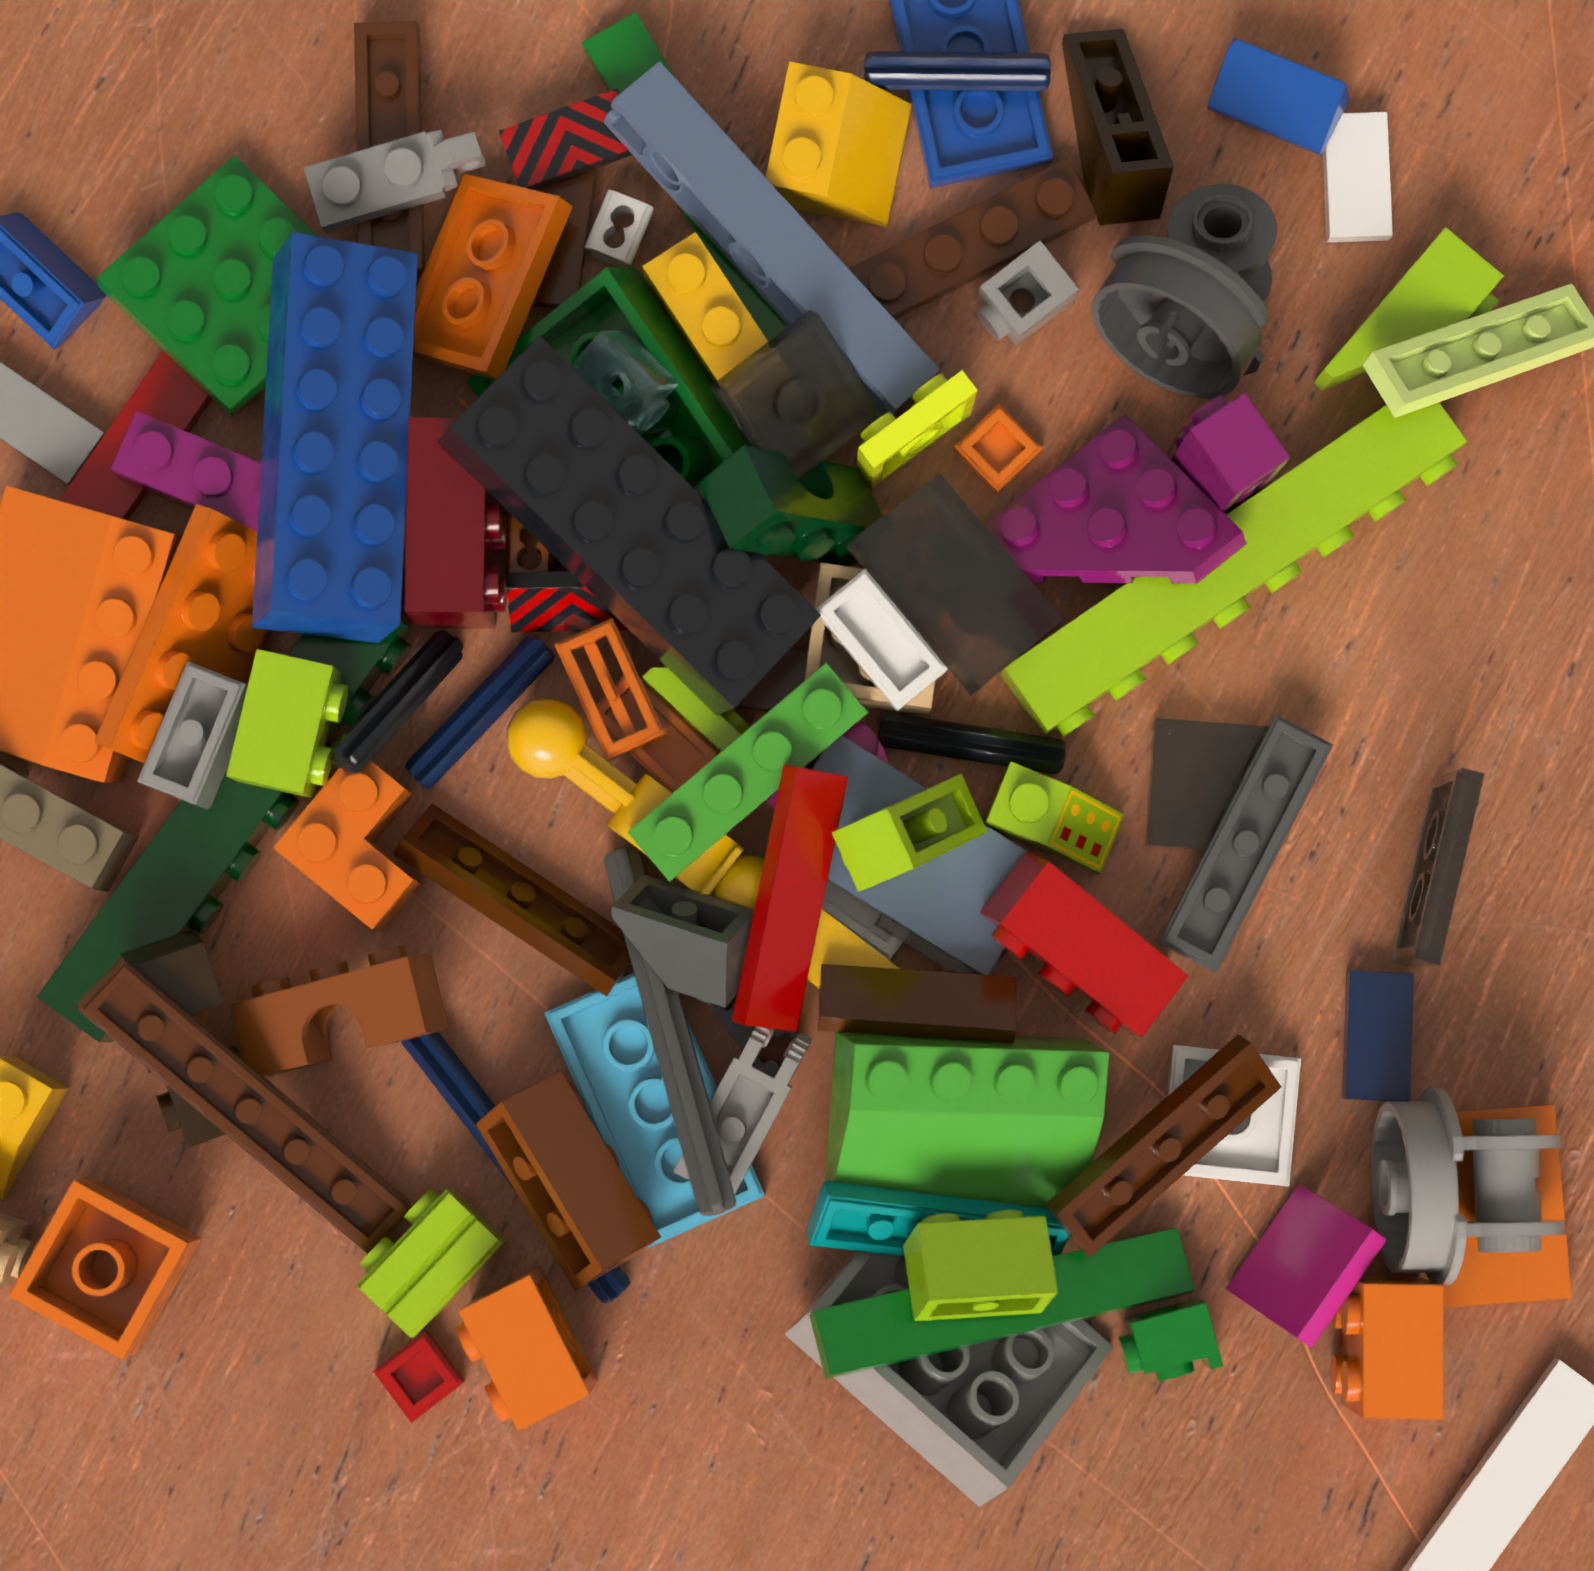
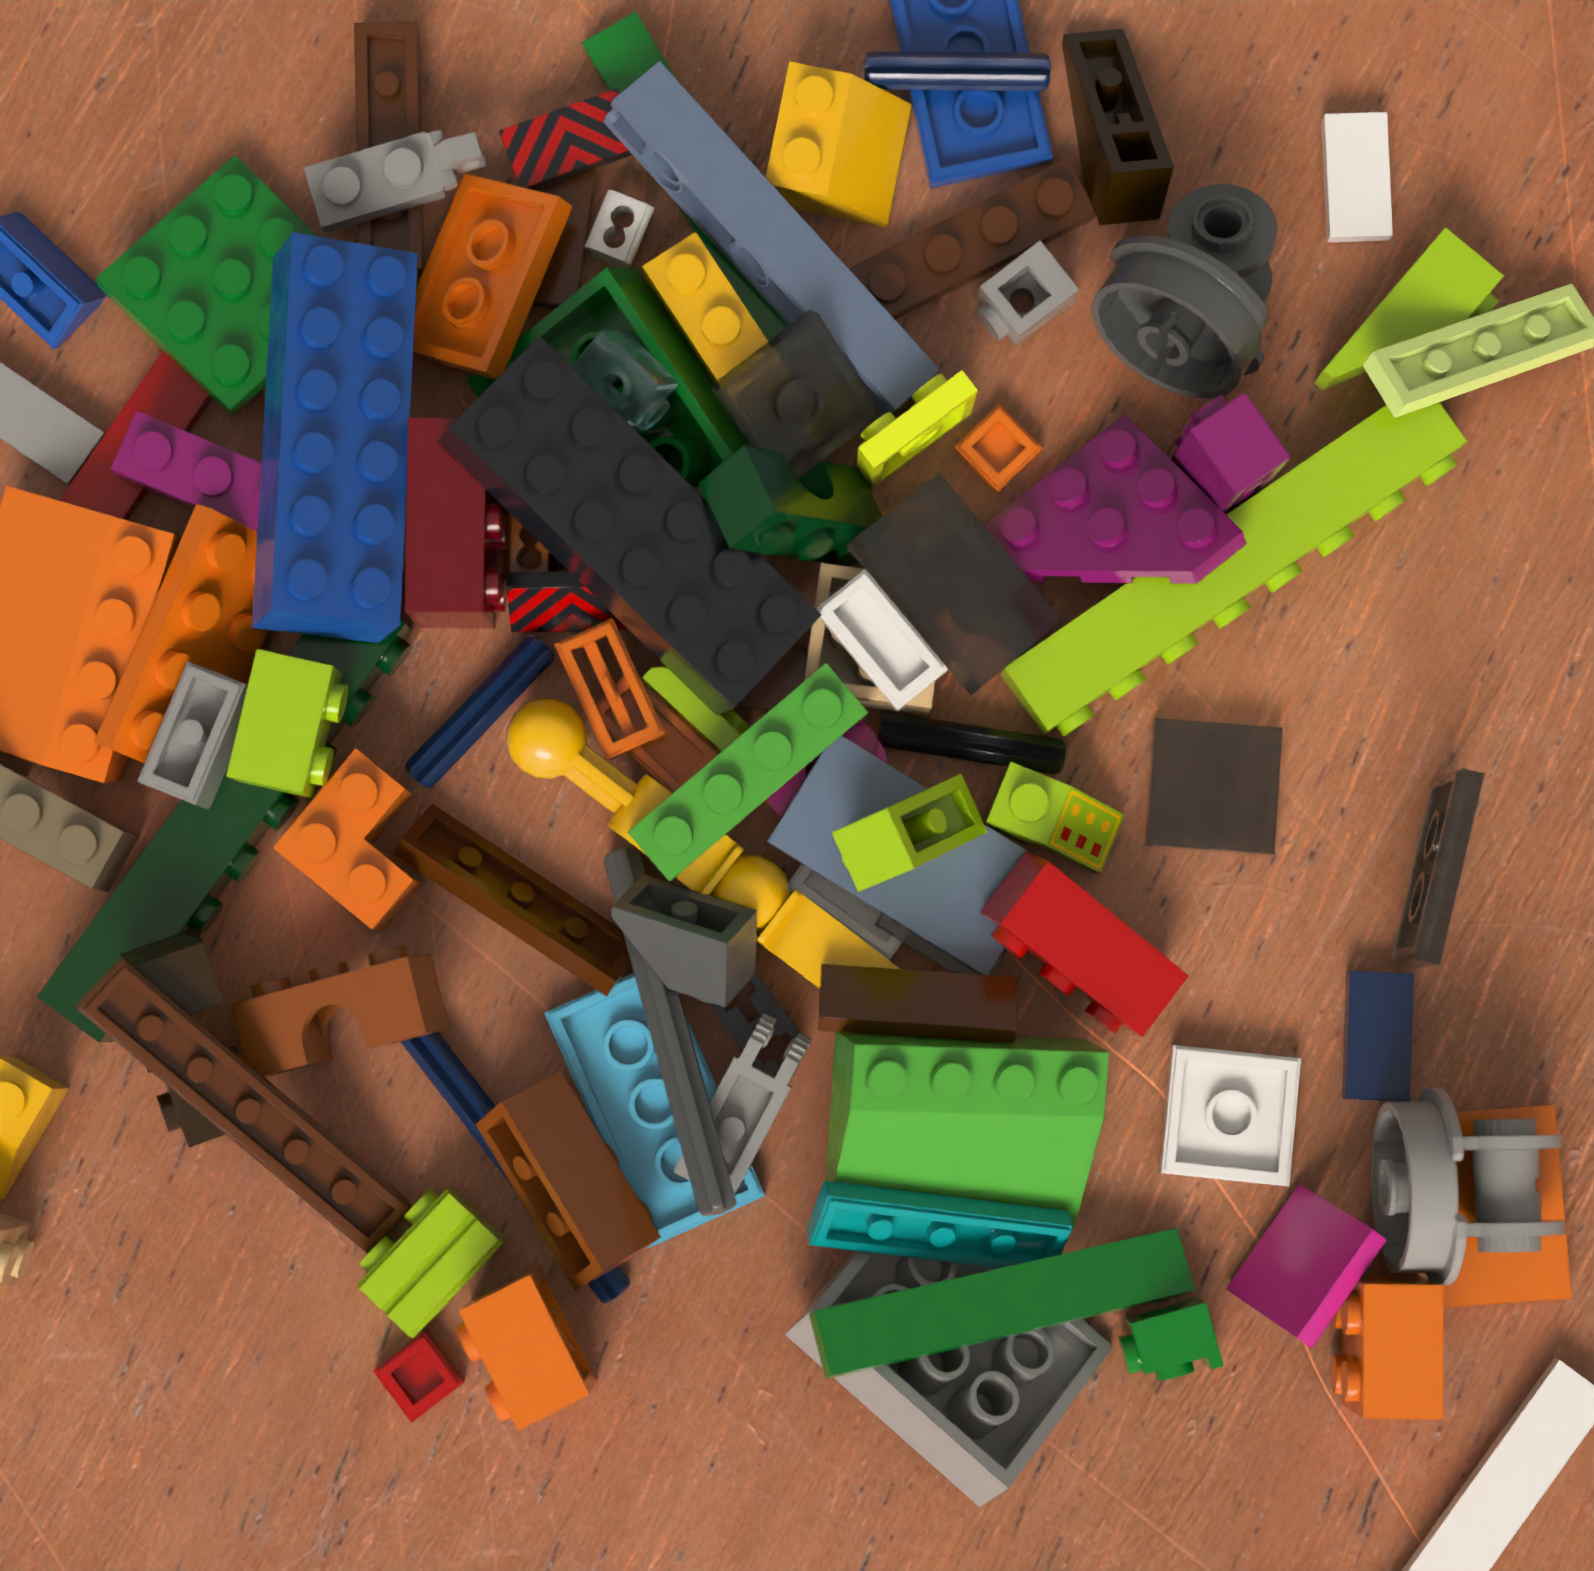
(105, 1267): orange brick -> none
(397, 702): black axle -> none
(789, 898): red tile -> none
(979, 1266): lime brick -> none
(1163, 1145): reddish brown plate -> none
(1245, 844): dark grey tile -> none
(1279, 96): blue slope -> none

